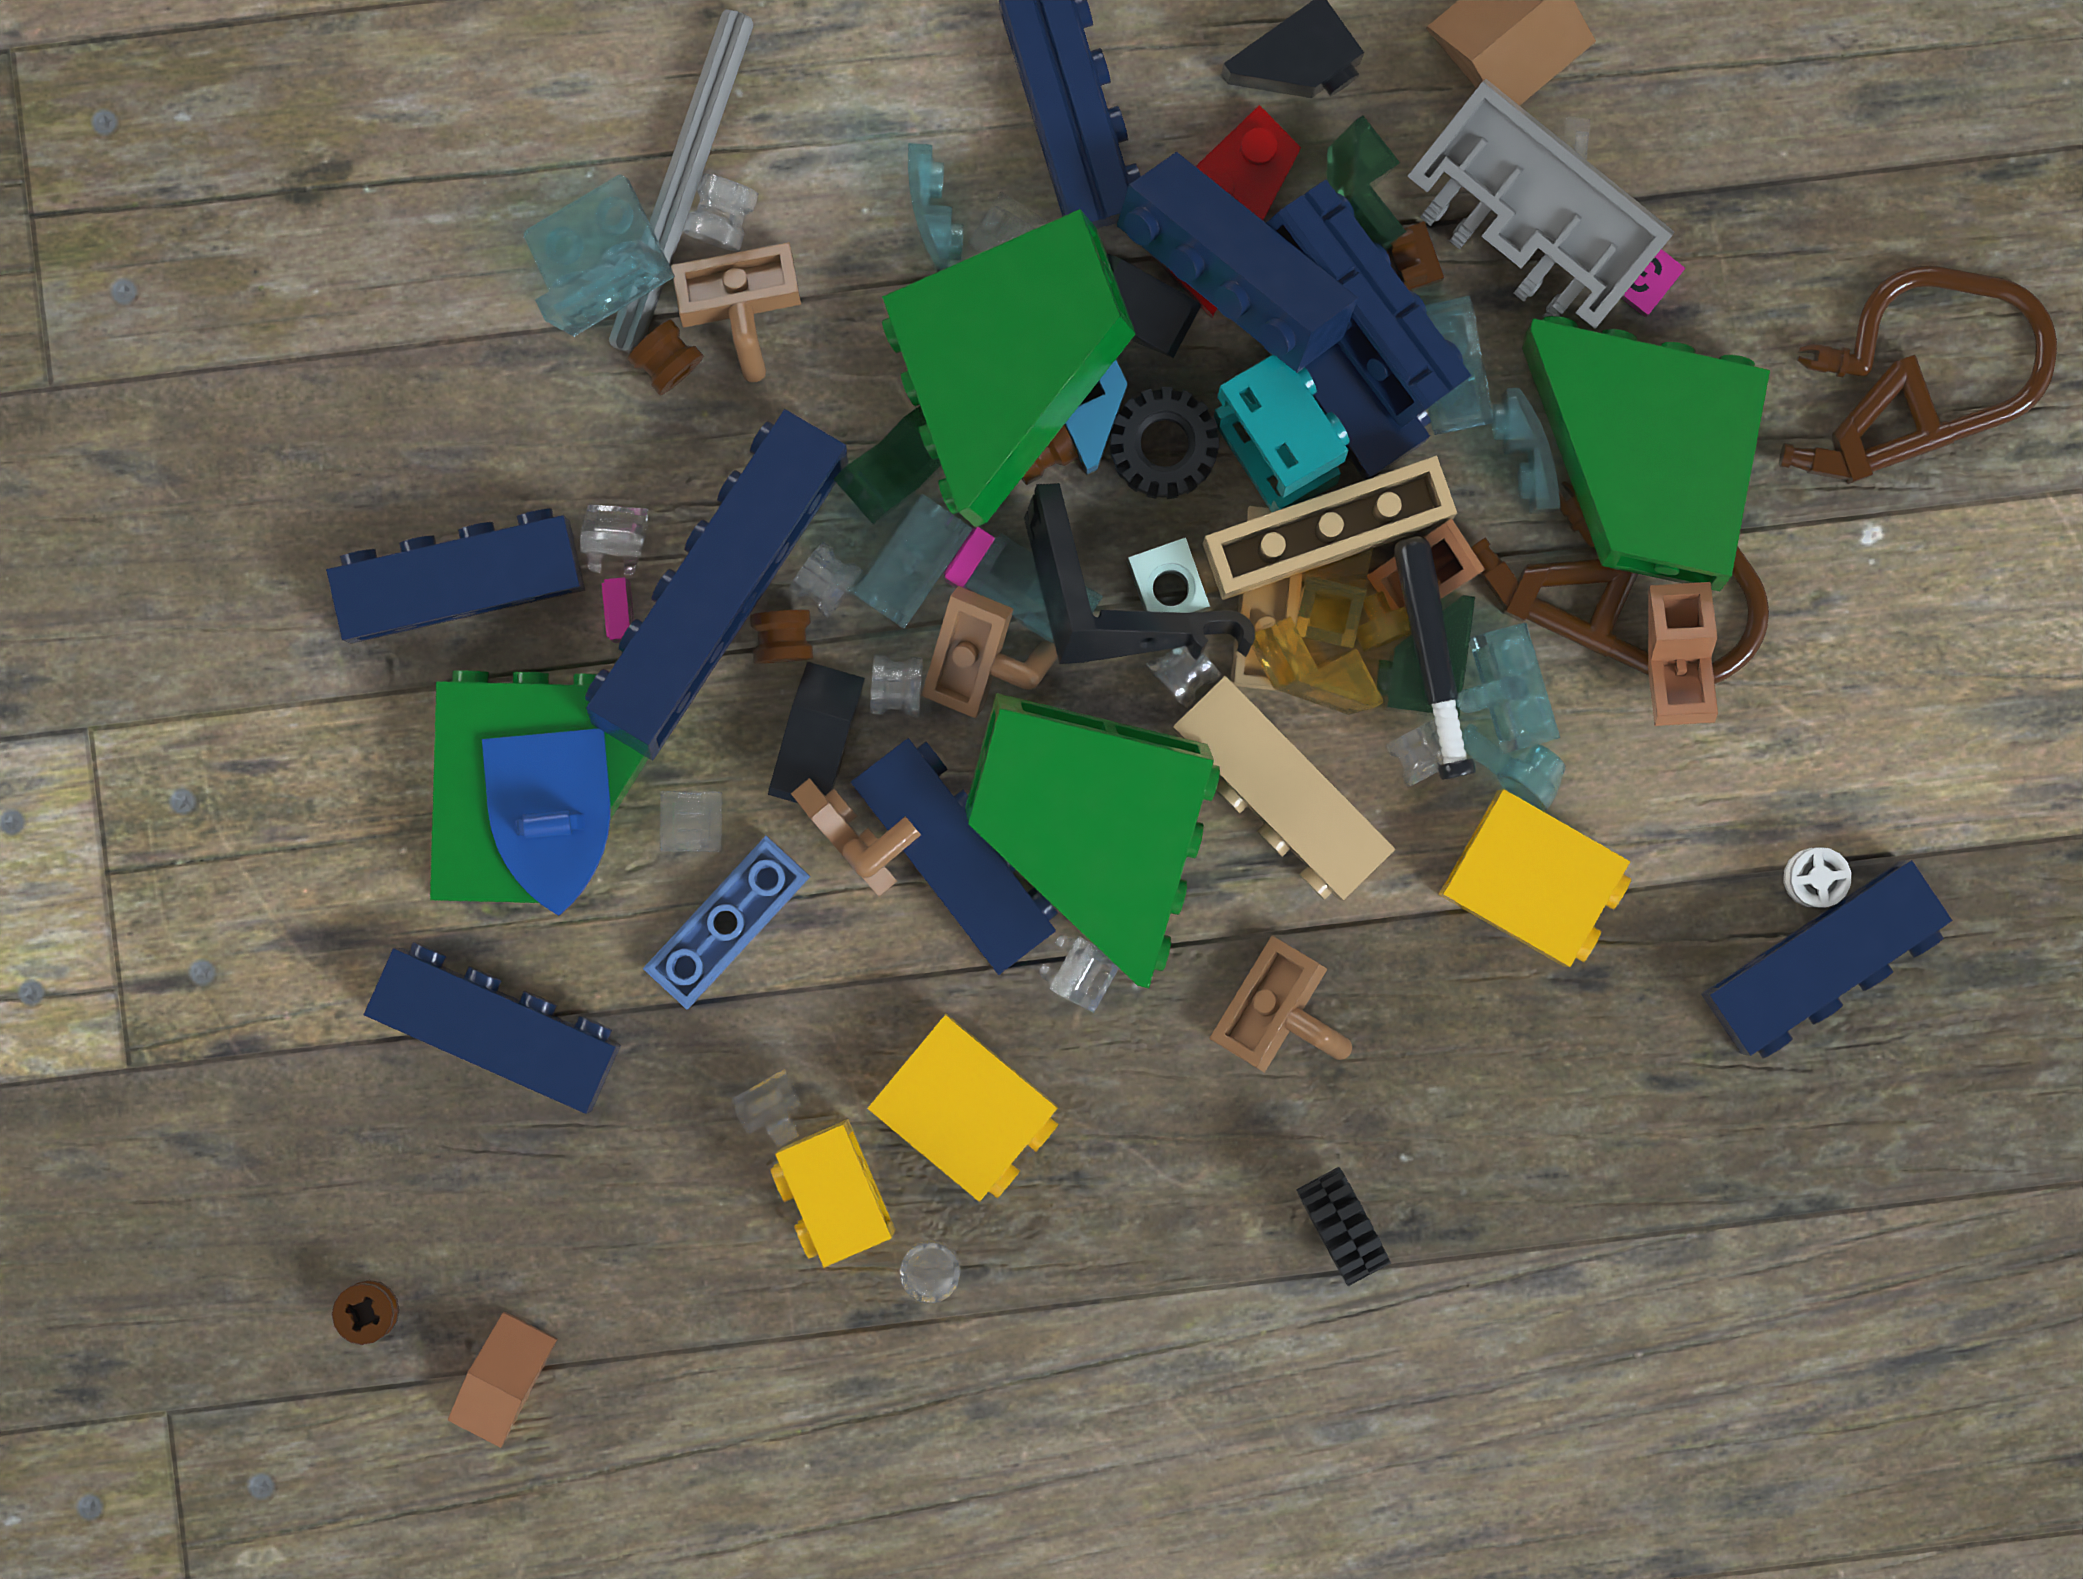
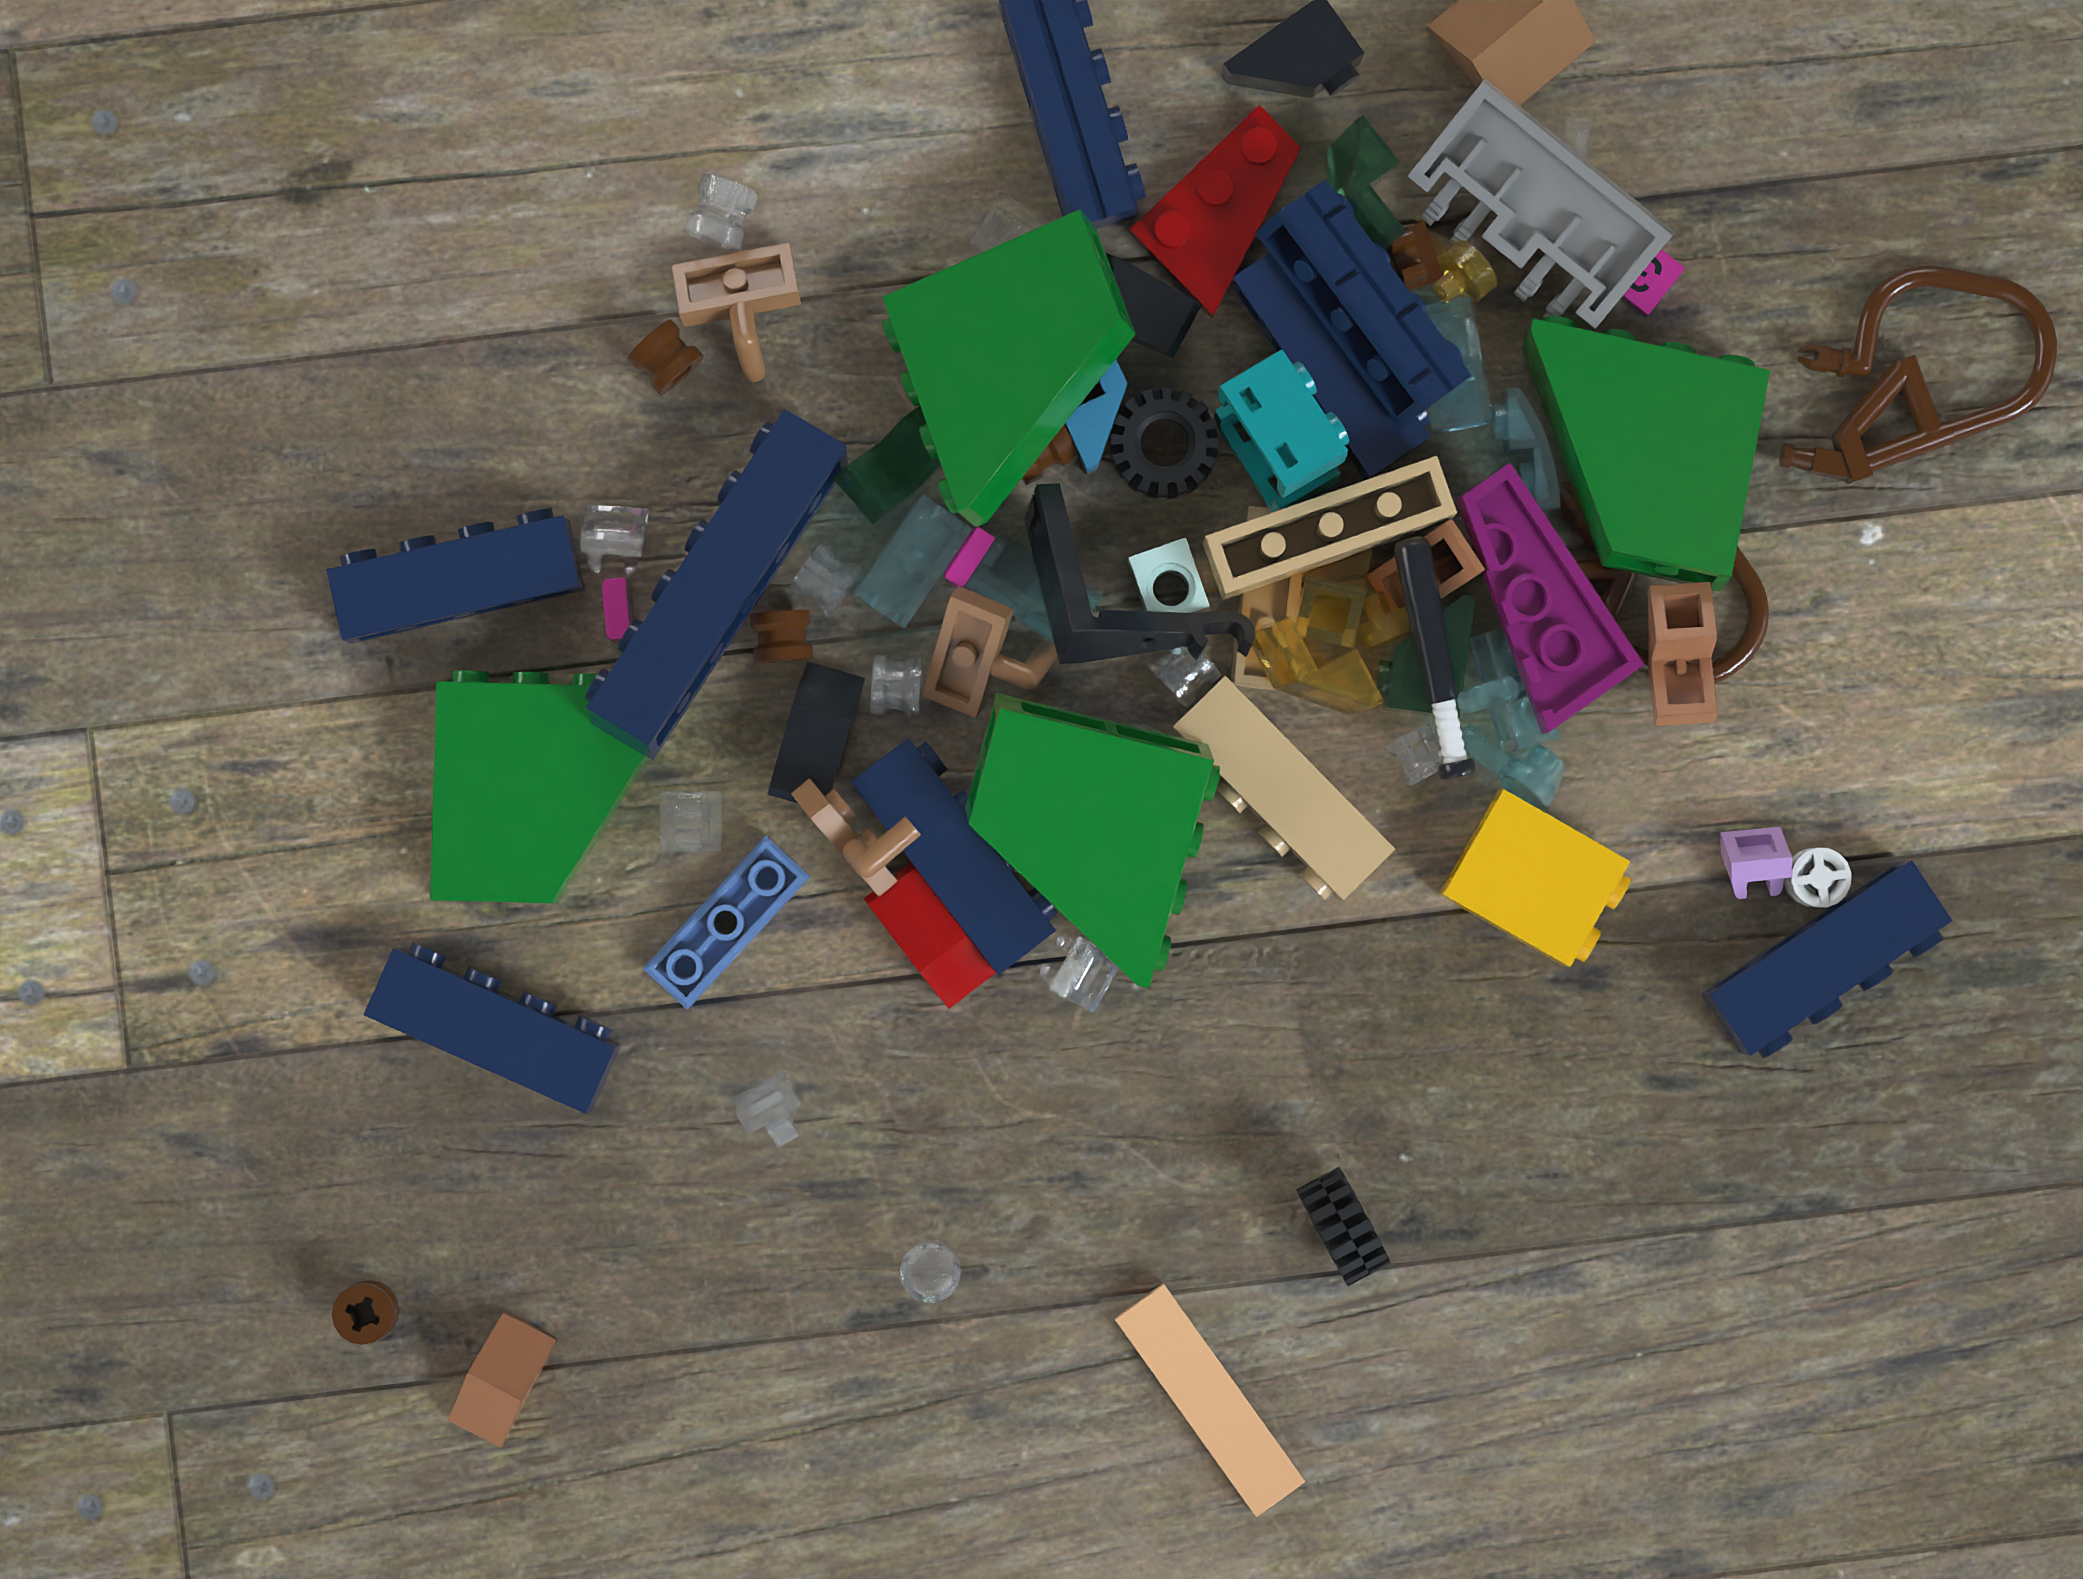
(549, 810): blue shield -> none
(596, 256): clear light blue bracket -> none
(688, 164): light grey axle -> none
(833, 1193): yellow brick -> none
(930, 936): none -> red slope
(935, 224): clear light blue slope -> none
(965, 1109): yellow brick -> none
(1210, 1400): none -> light nougat tile
(1236, 261): dark blue brick -> none
(1273, 1005): medium nougat plate -> none
(1464, 273): none -> clear yellow tile
(1546, 605): none -> magenta wing
(1756, 857): none -> lavender tile

